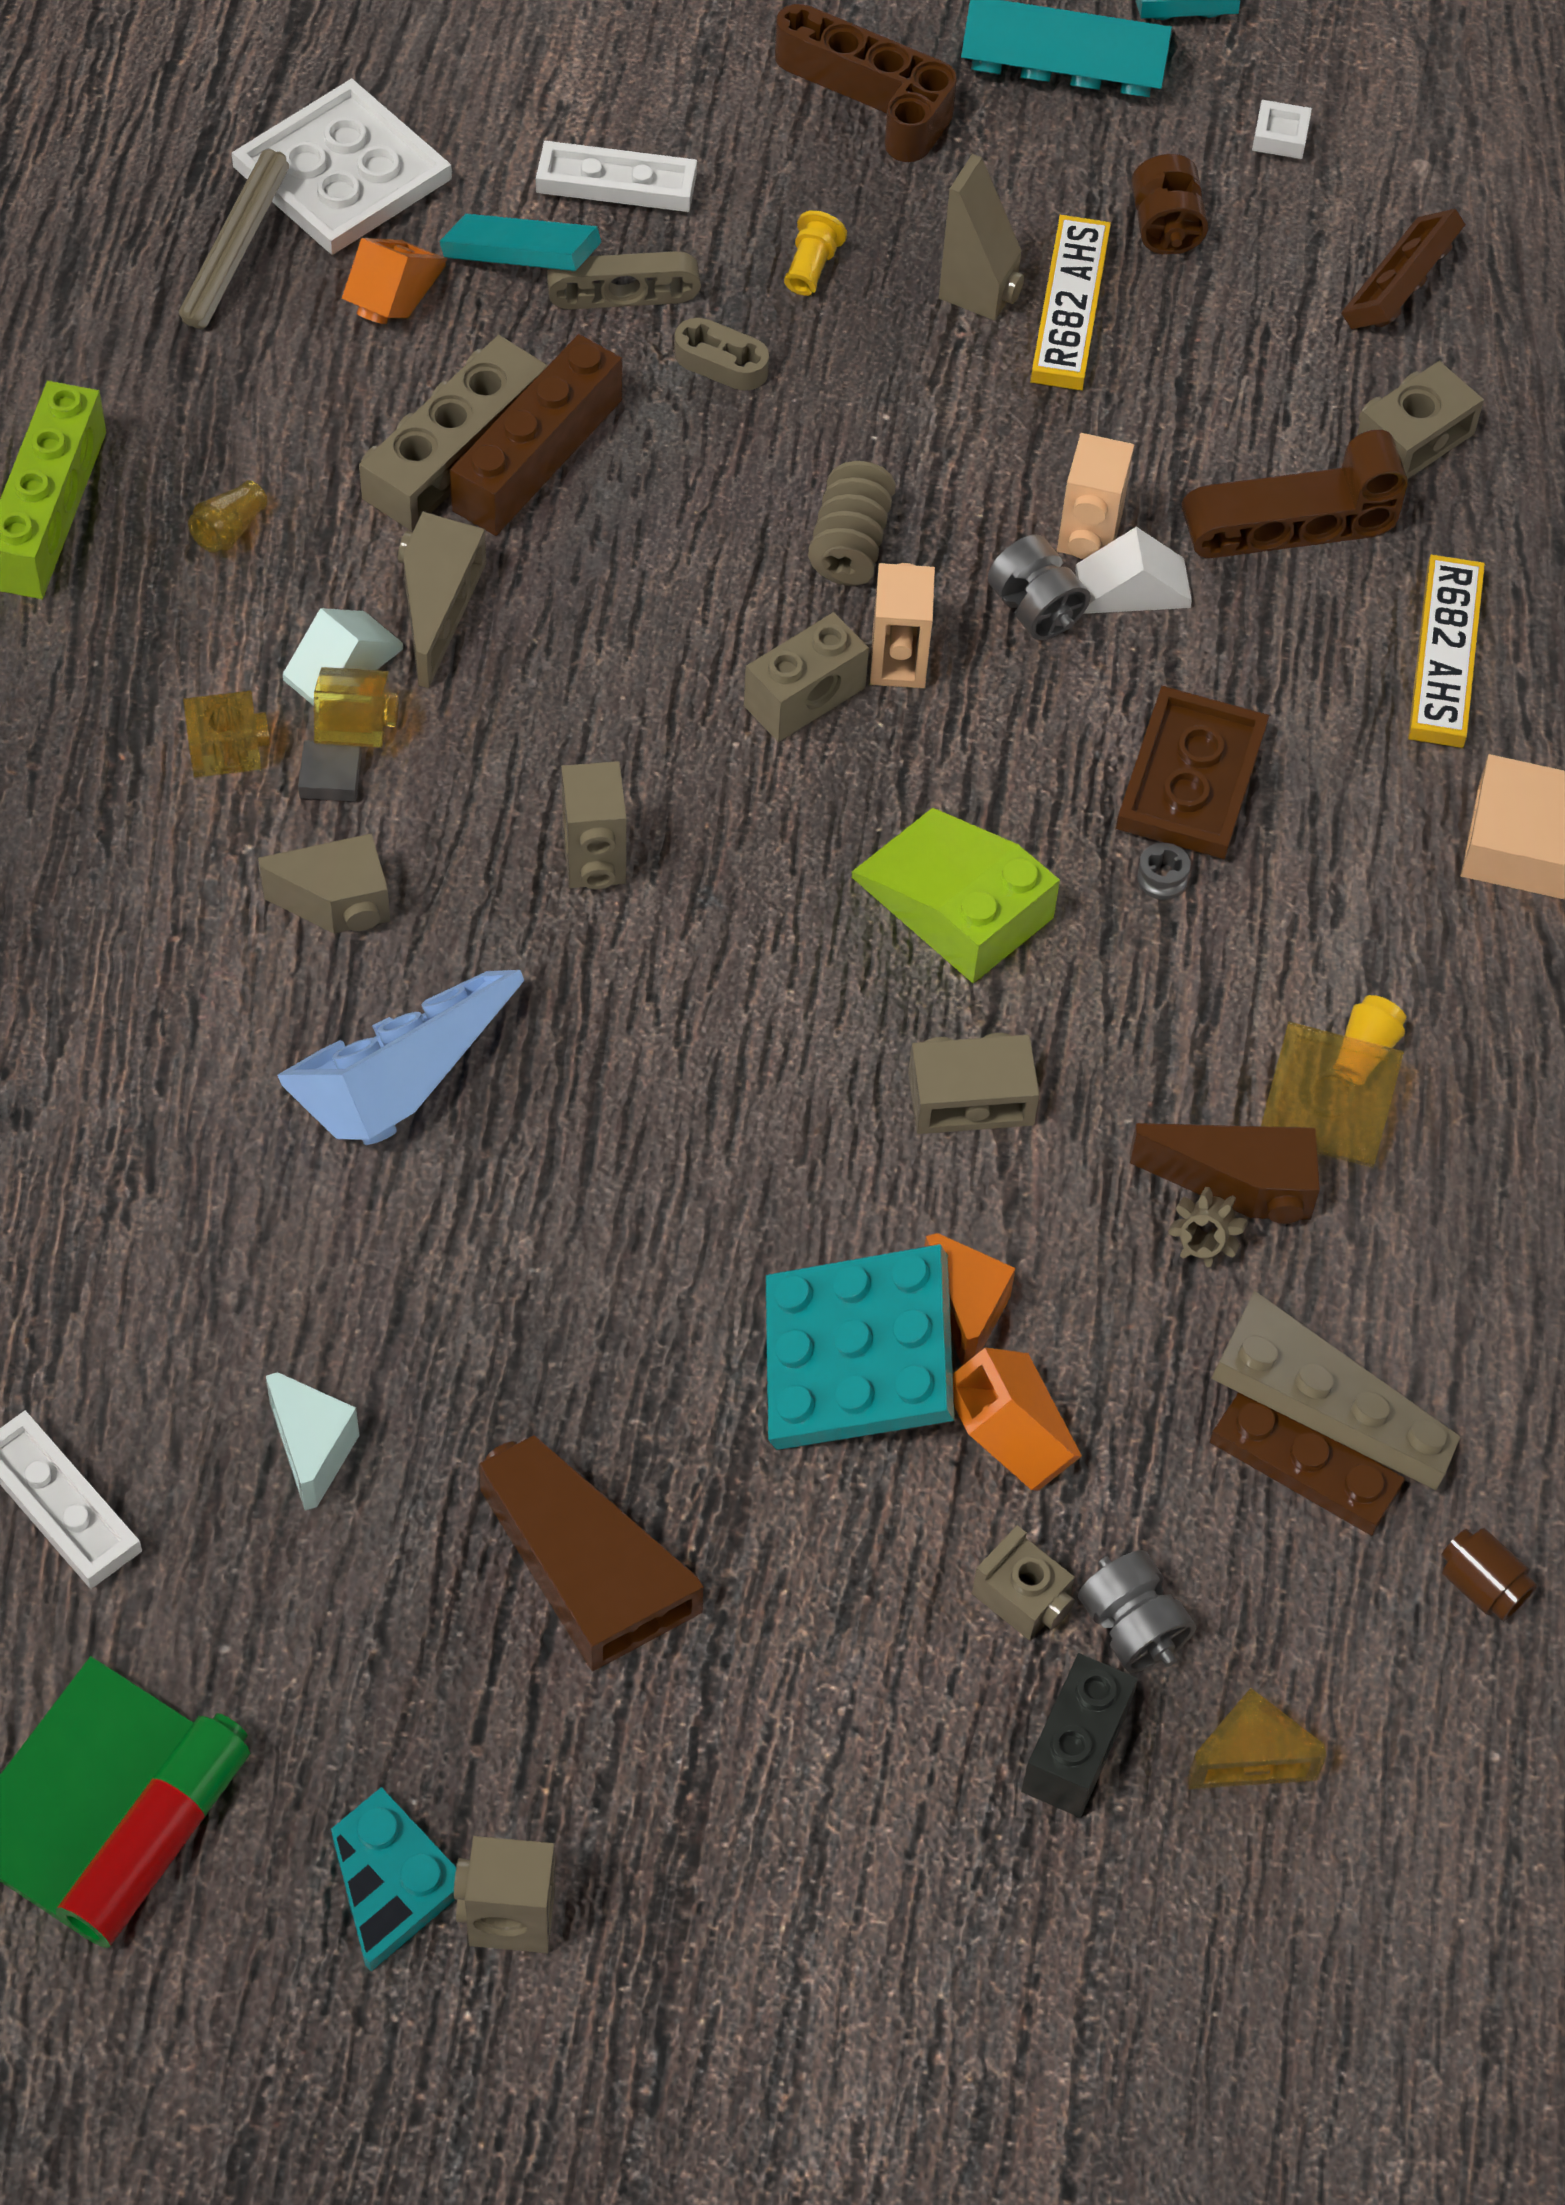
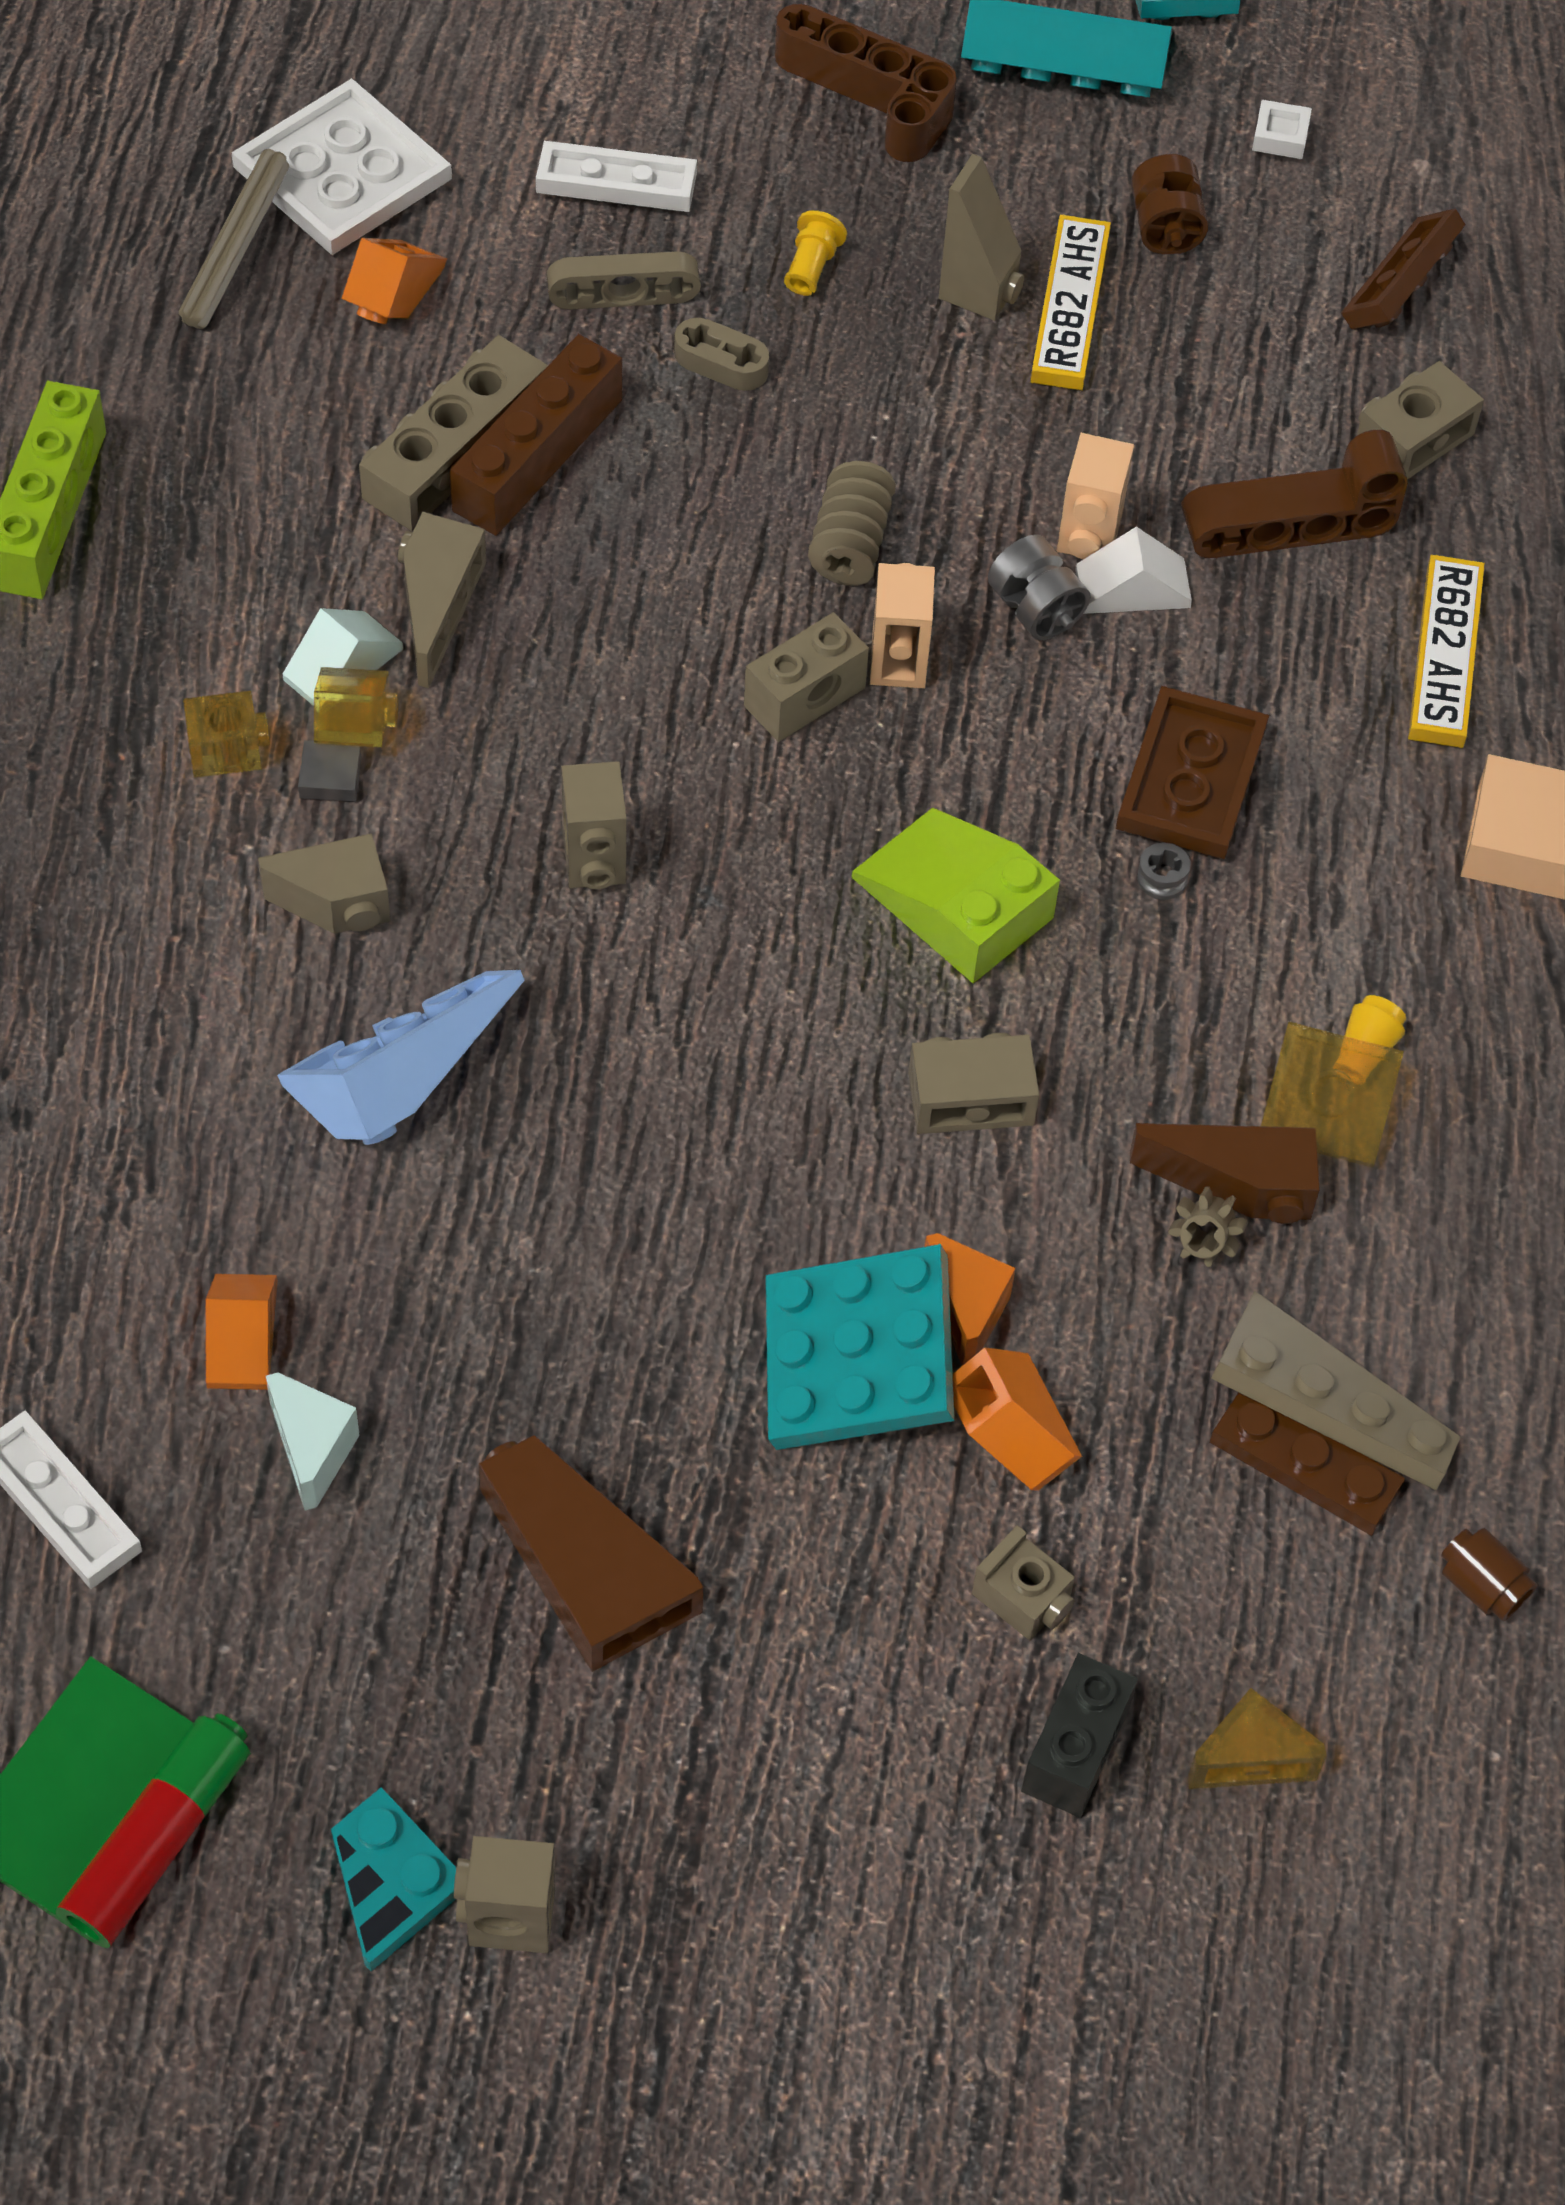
(224, 518): clear yellow cone -> none
(240, 1330): none -> orange slope
(520, 242): teal tile -> none
(1131, 1602): flat silver wheel -> none

